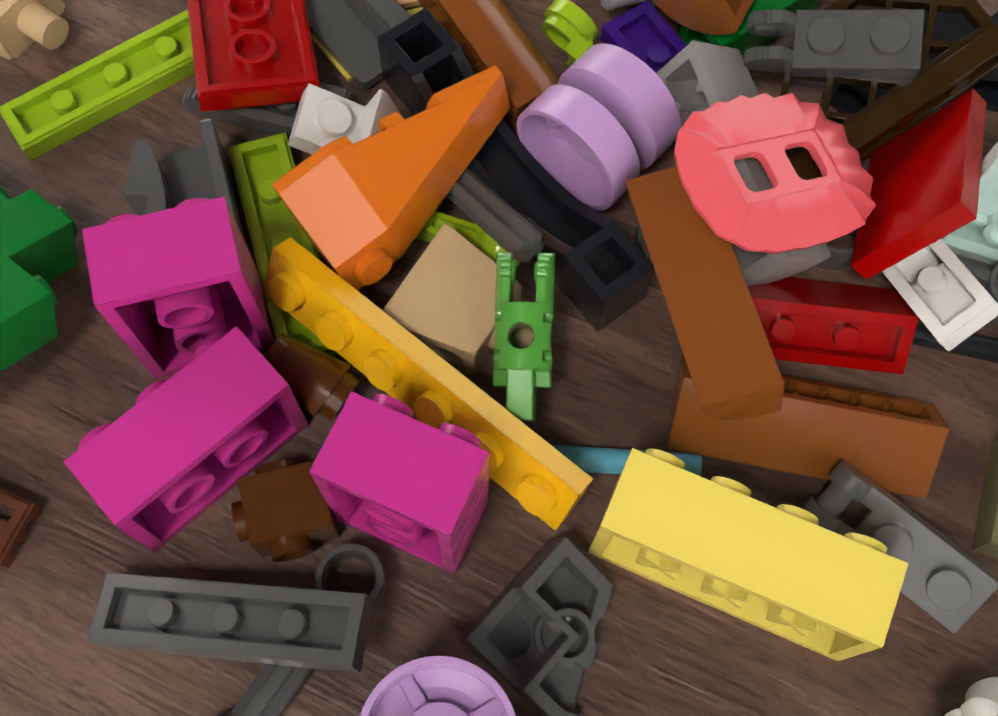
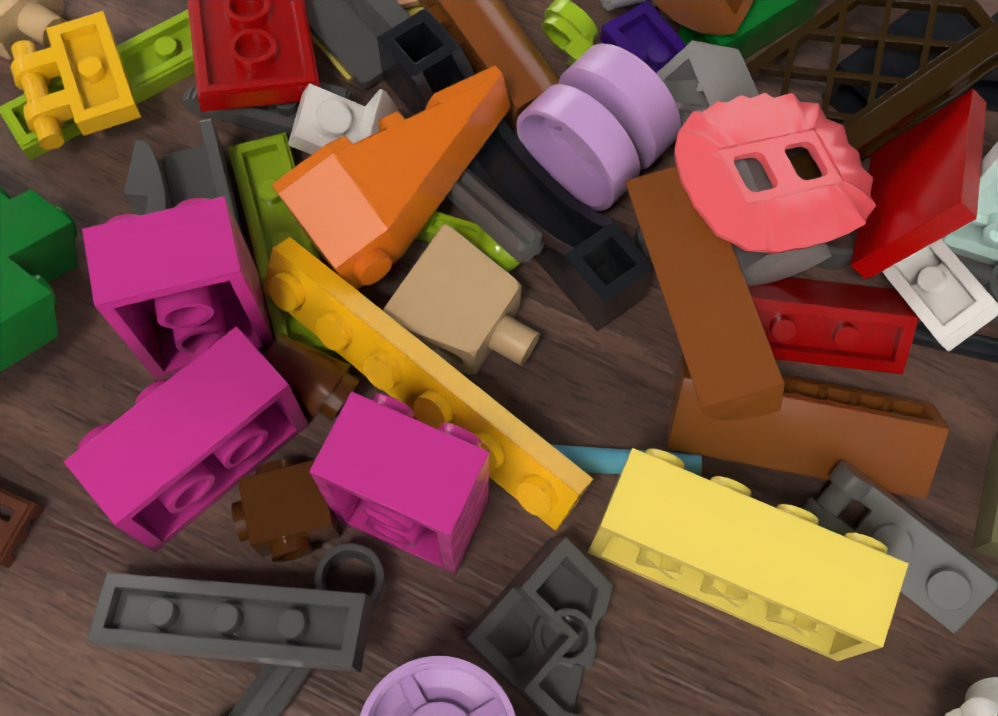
(92, 75): none -> yellow plate
(531, 366): bright green hinge -> none
(839, 43): dark grey hinge -> none

